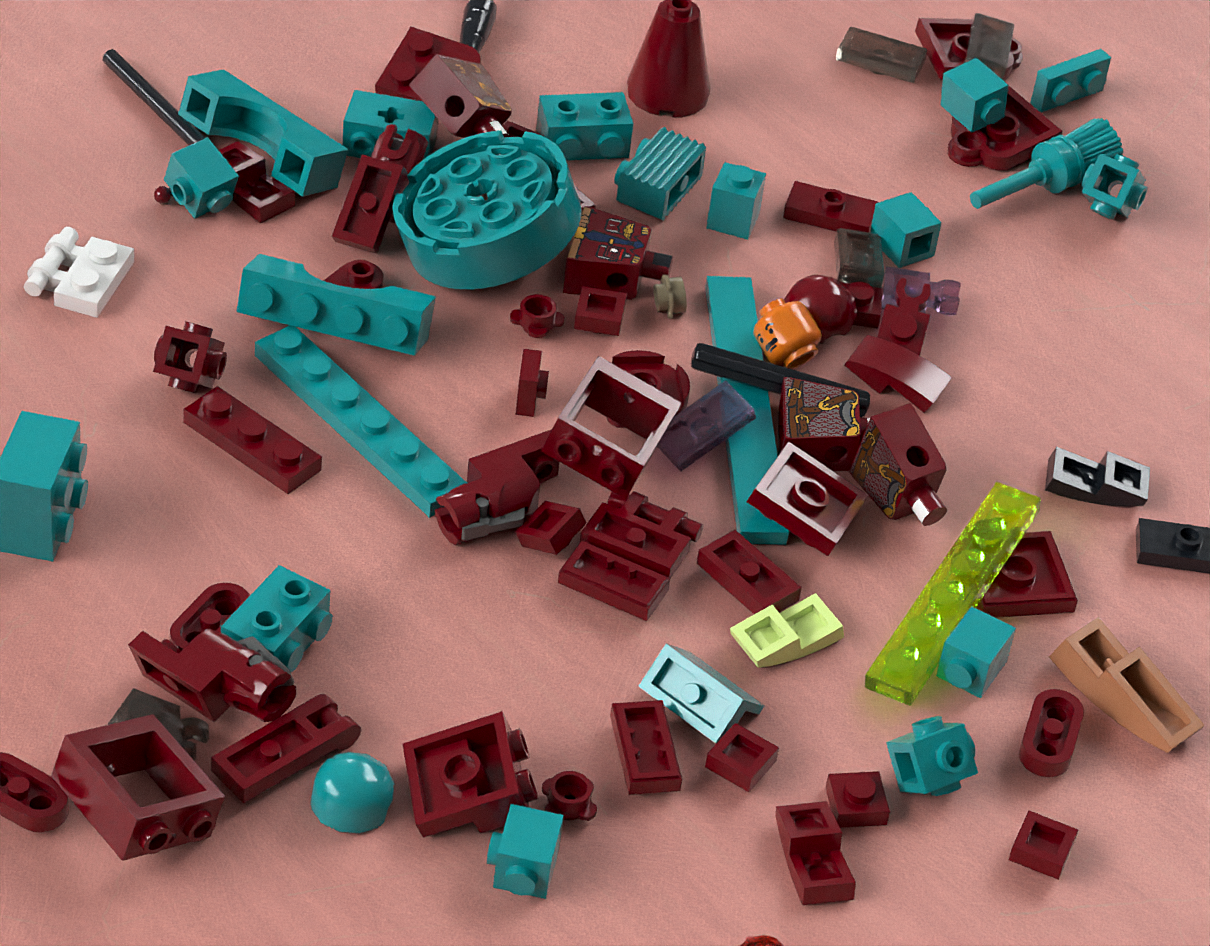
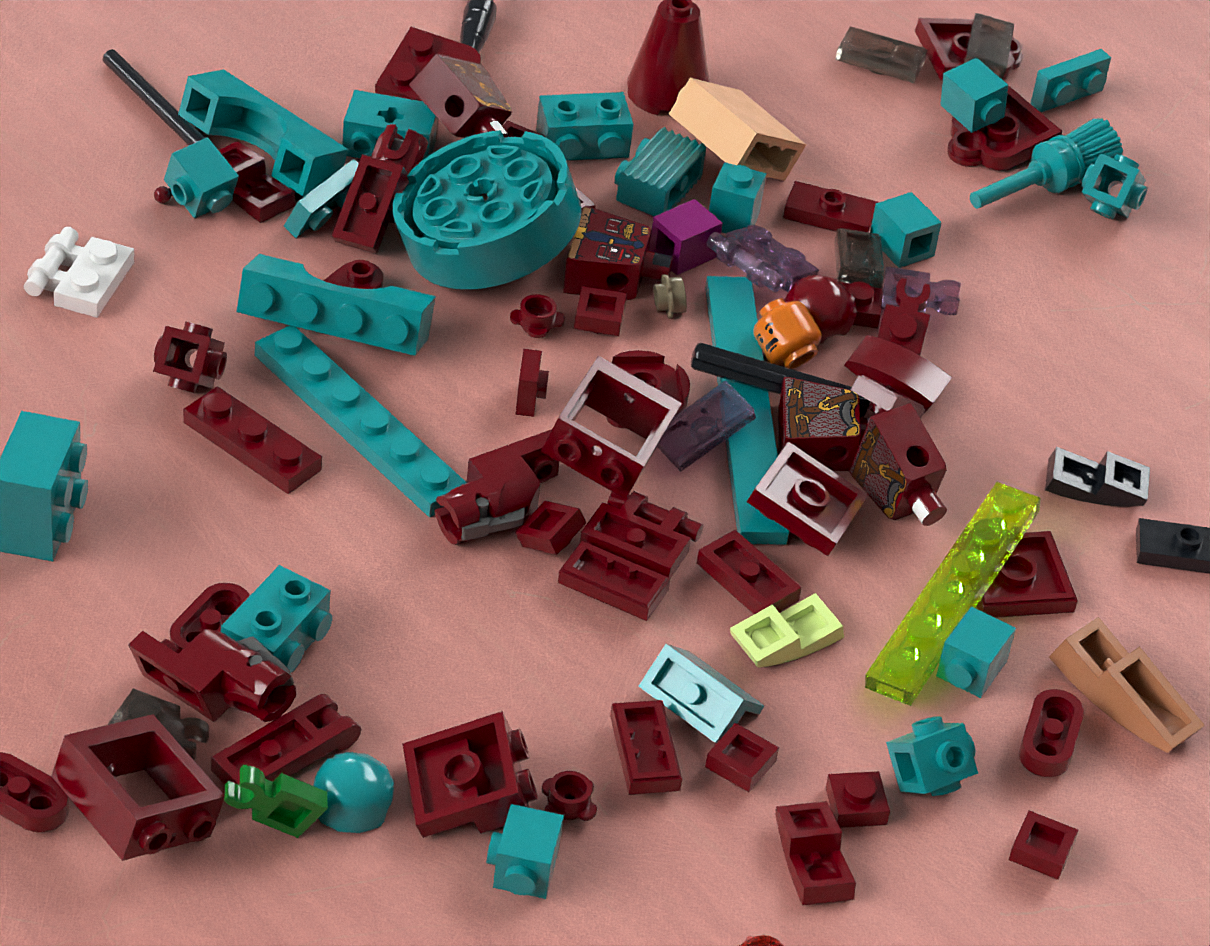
(280, 804): none -> green plate
(318, 204): none -> teal plate
(684, 235): none -> magenta brick
(737, 128): none -> light nougat brick
(761, 257): none -> clear purple plate
(883, 396): none -> plate

